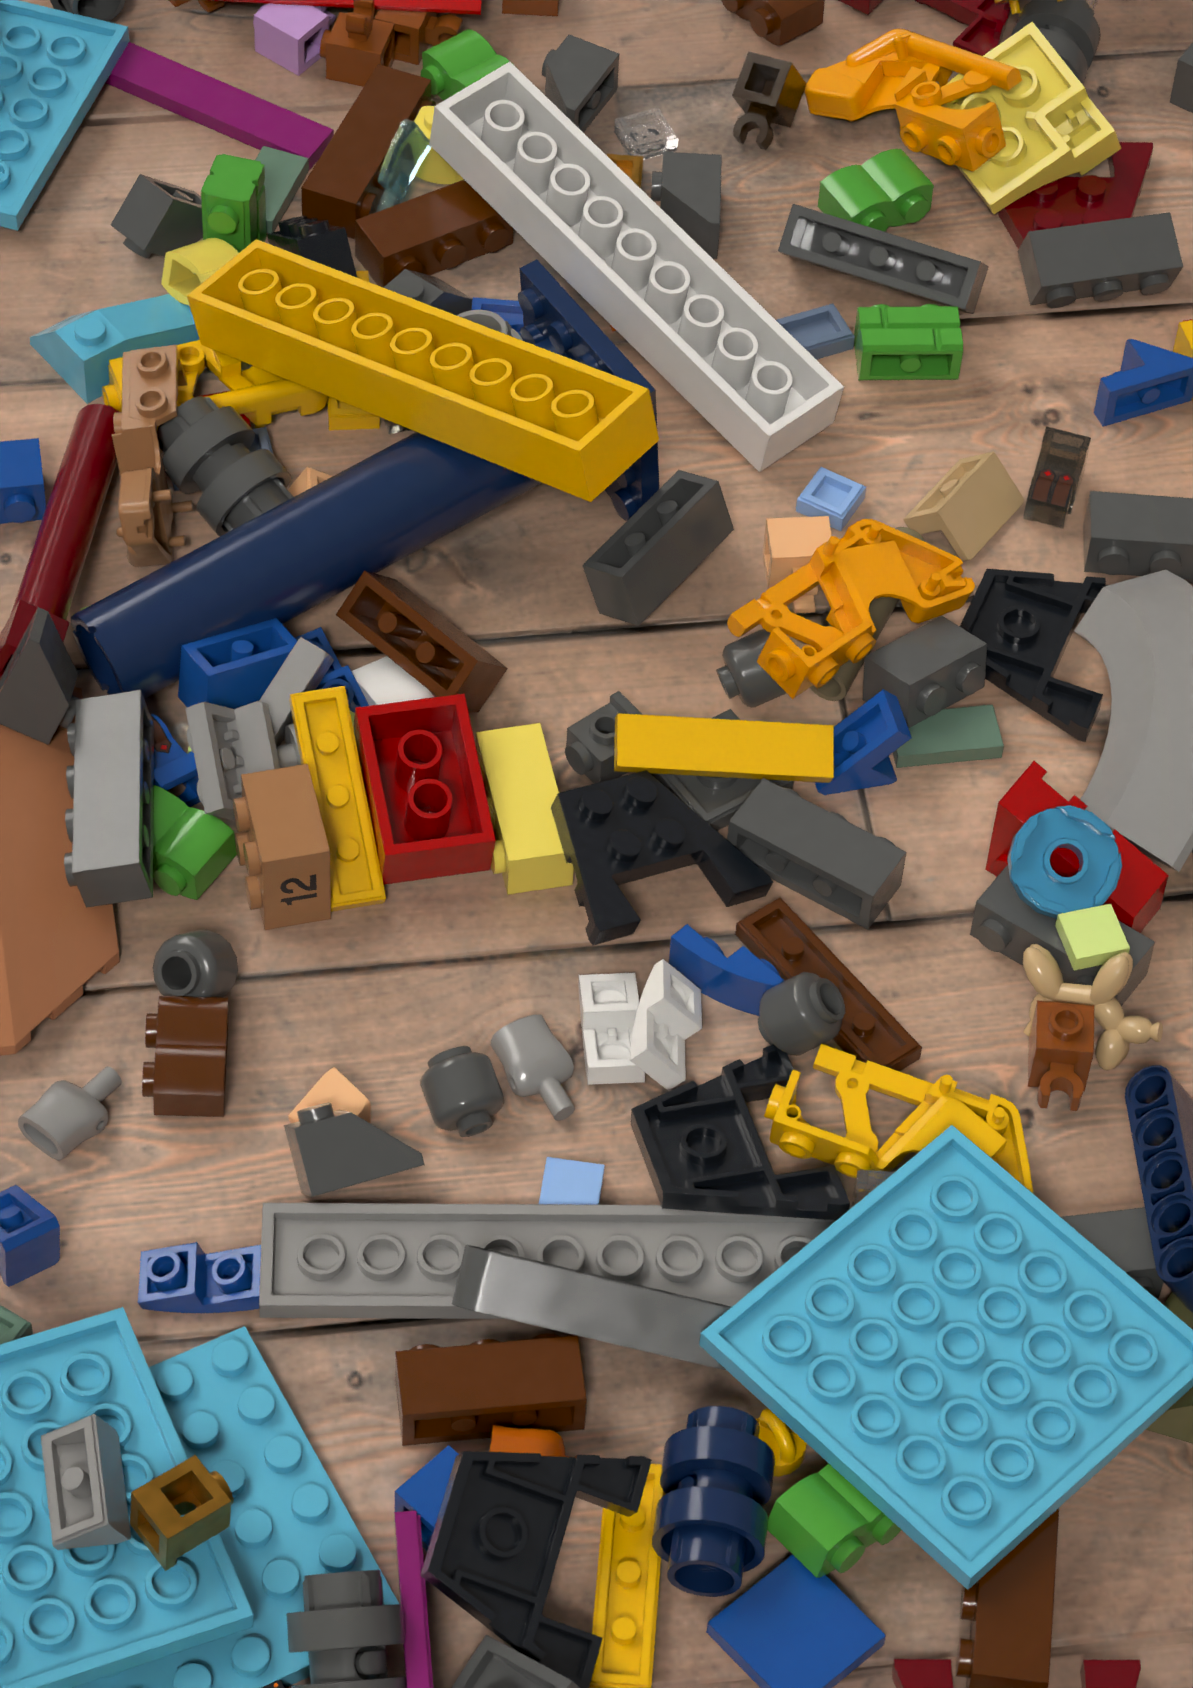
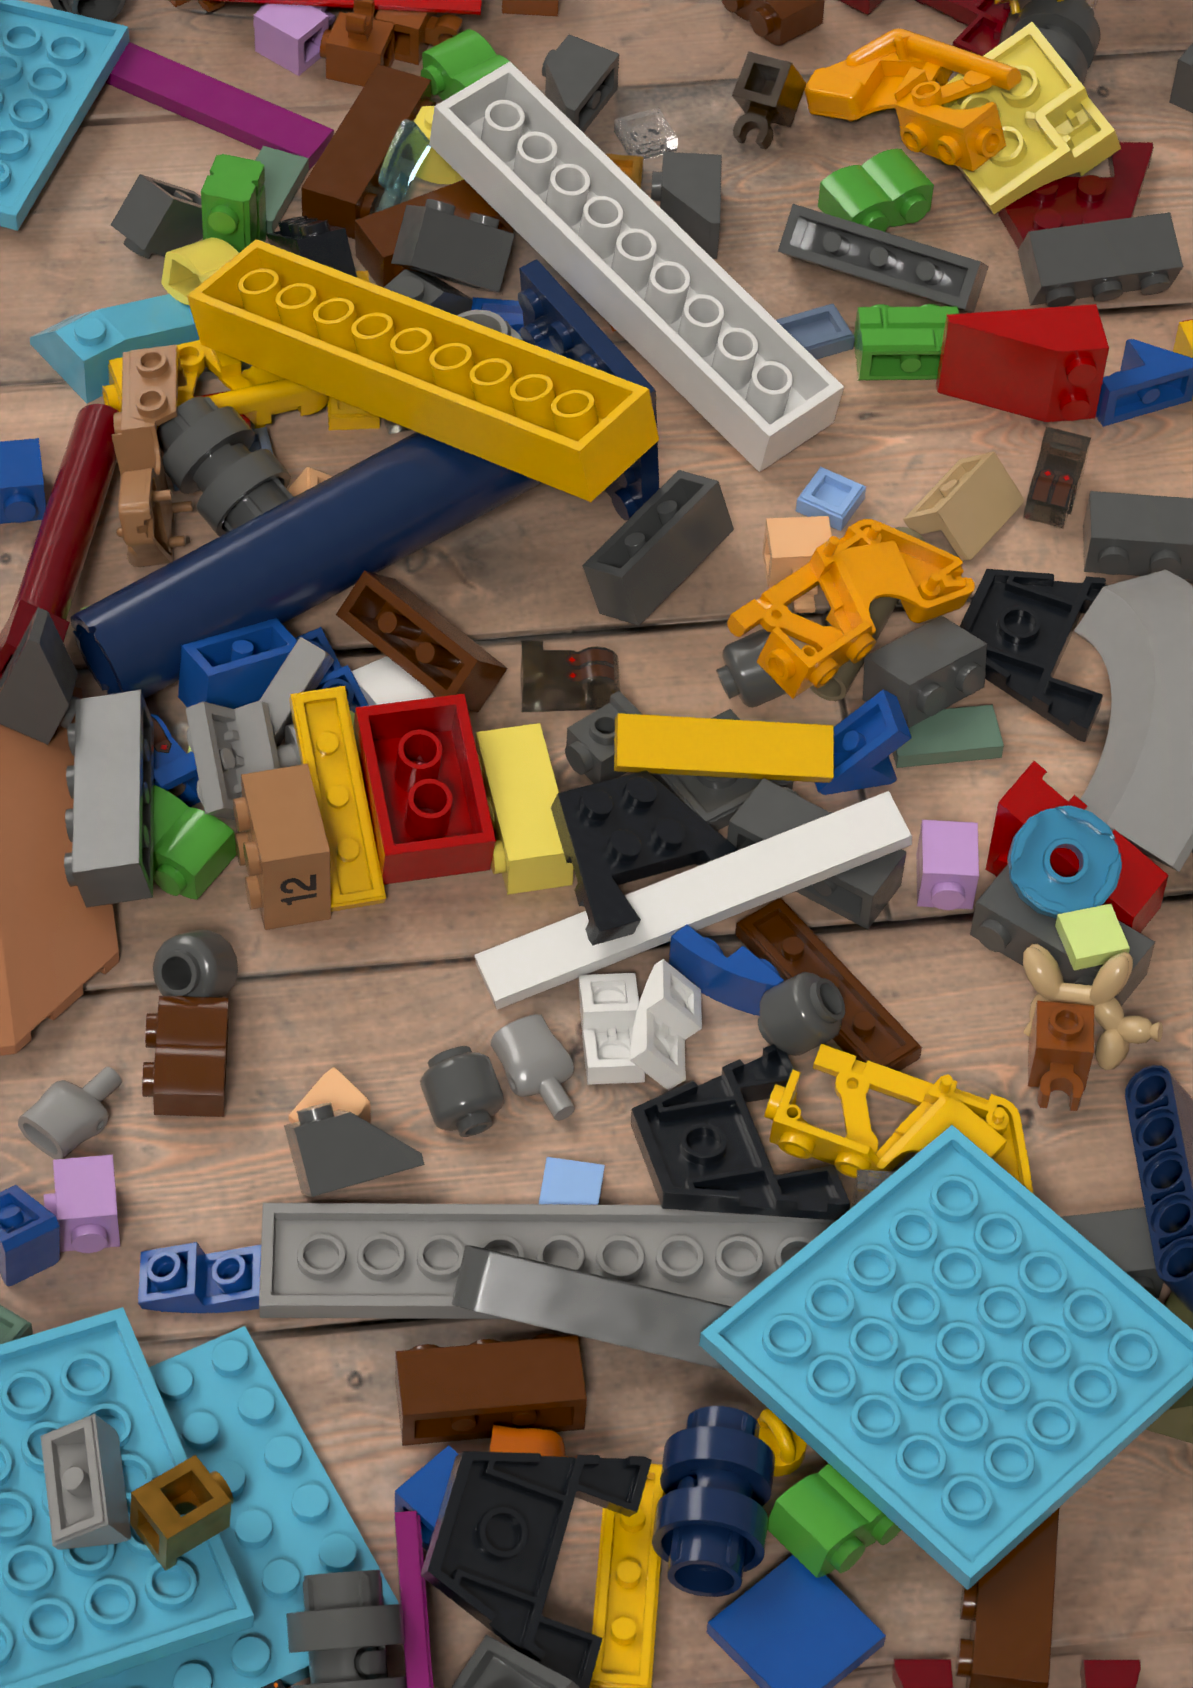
(85, 1203): none -> lavender brick
(453, 247): none -> dark grey brick
(567, 678): none -> clear smoke leg
(699, 898): none -> white tile
(947, 864): none -> lavender brick
(1026, 361): none -> red slope

